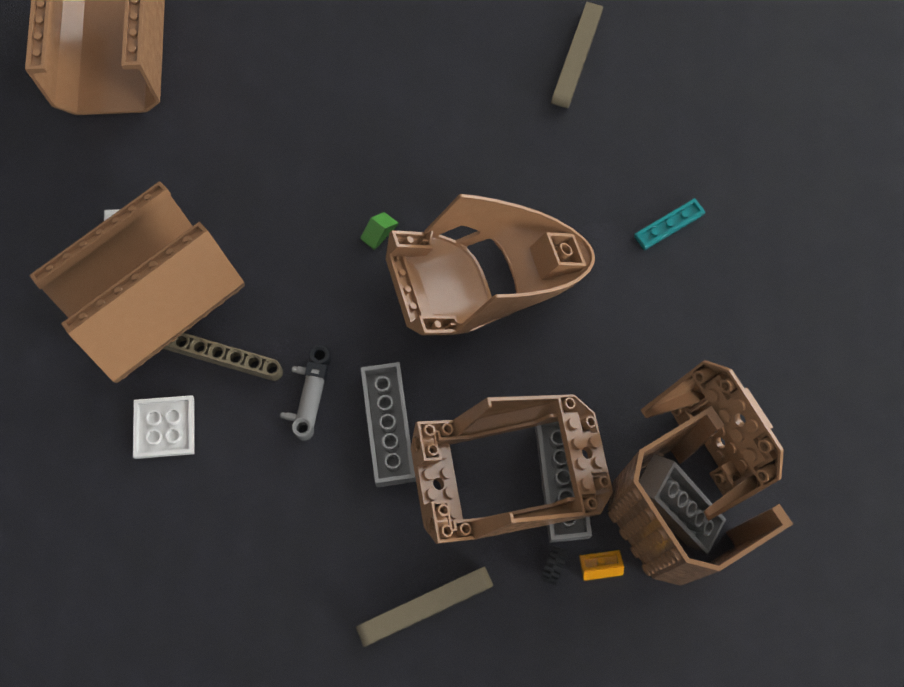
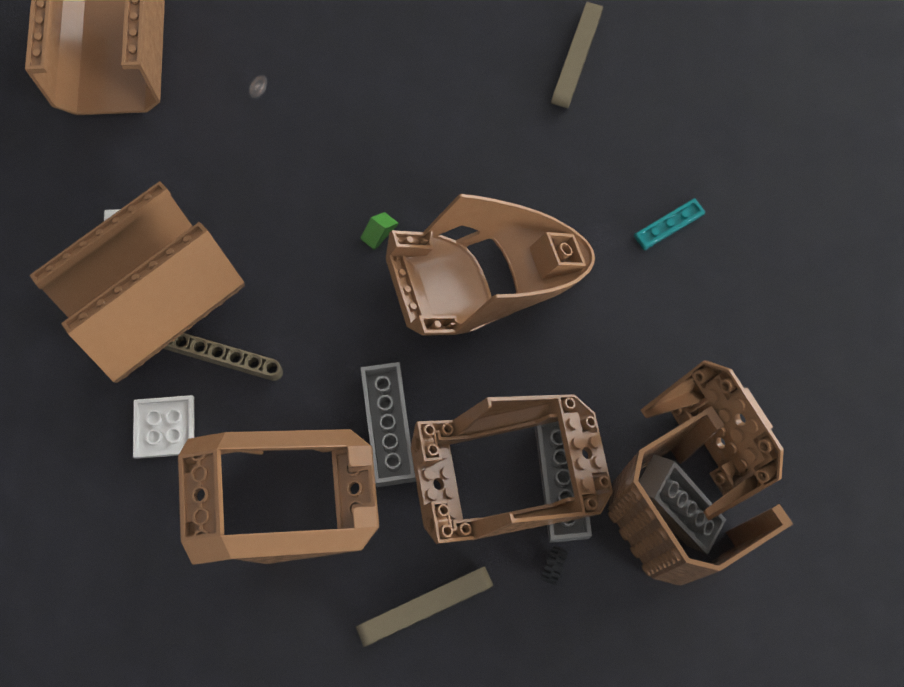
(204, 520): none -> medium nougat piece
(258, 86): none -> clear piece
(316, 375): light grey piece -> none
(601, 565): light orange slope -> none

